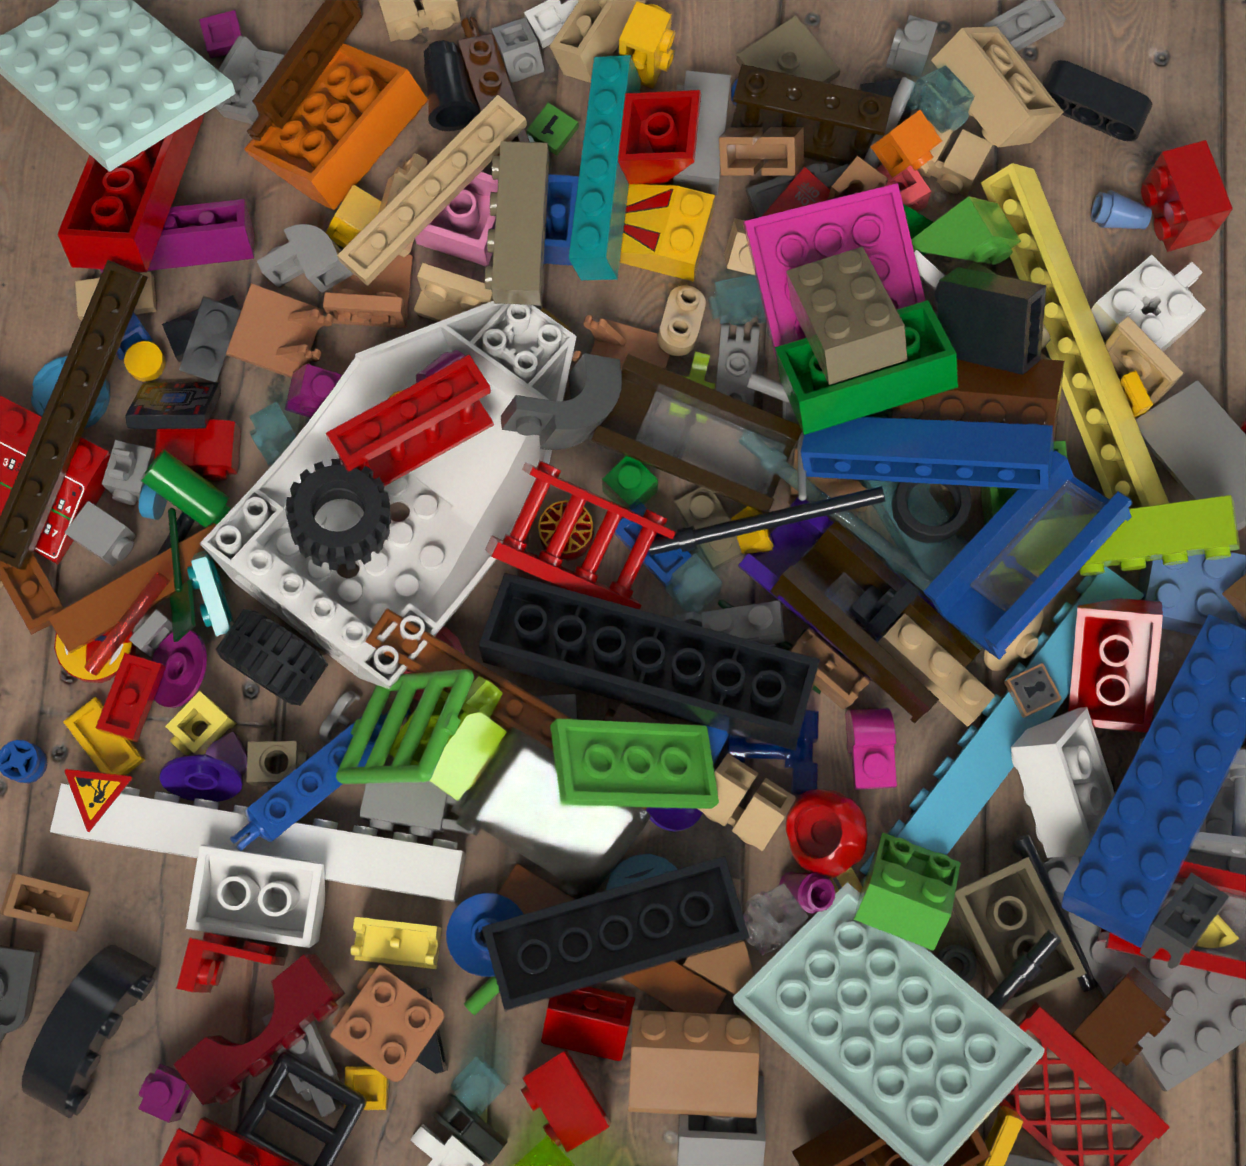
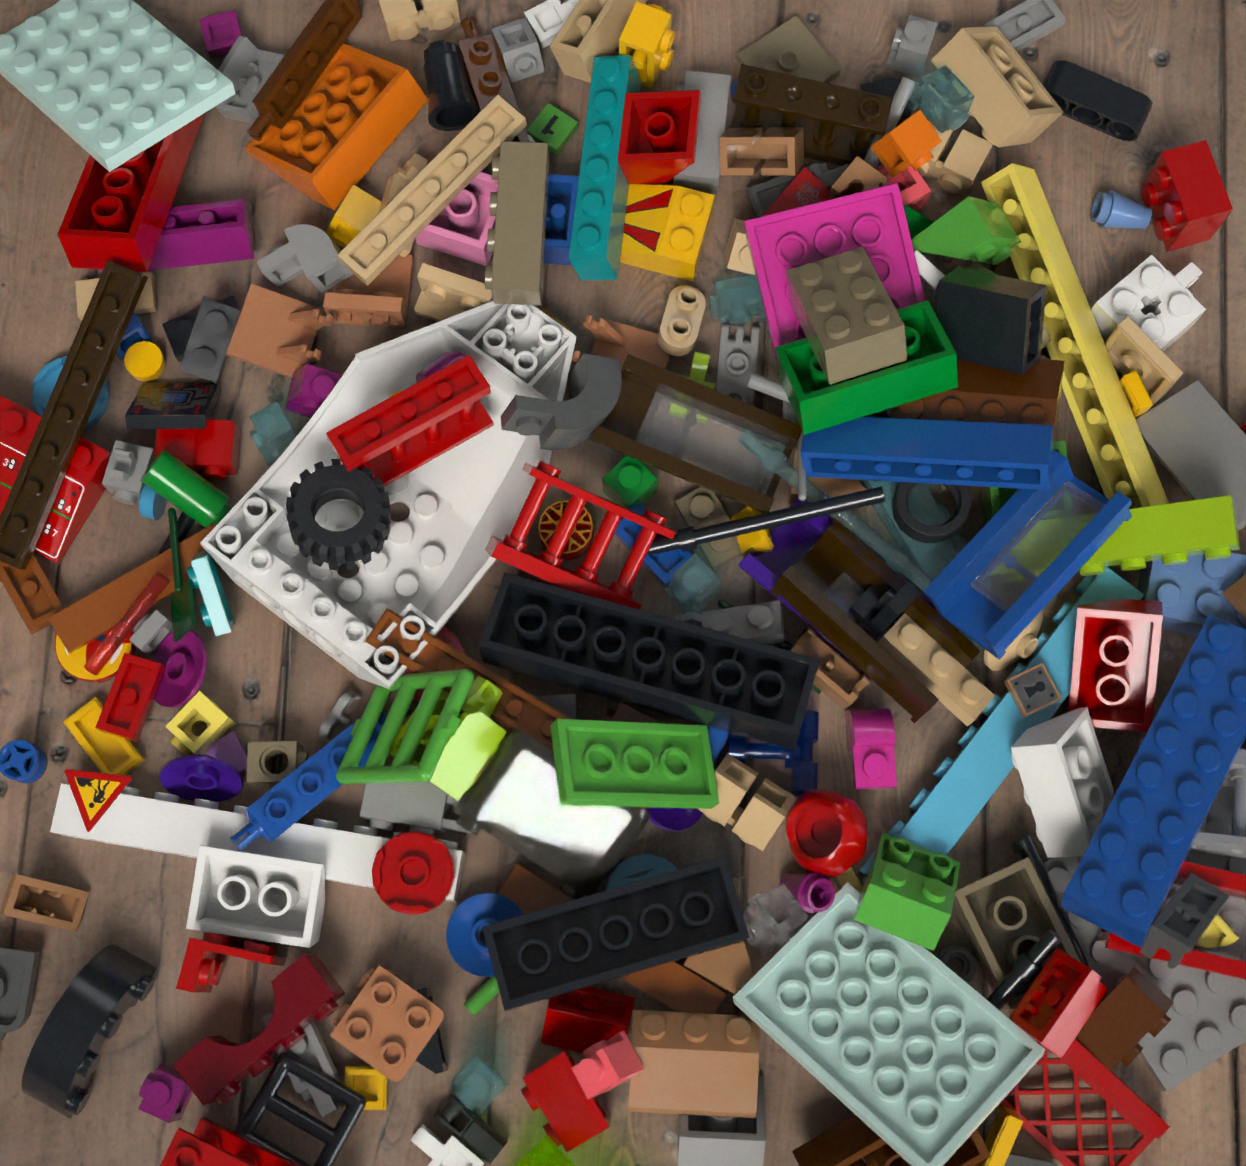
(101, 534): light grey brick -> none
(272, 656): black tyre -> none
(396, 943): light yellow hinge -> none
(413, 873): none -> red tile
(607, 1065): none -> coral brick
(1059, 1002): none -> red bracket

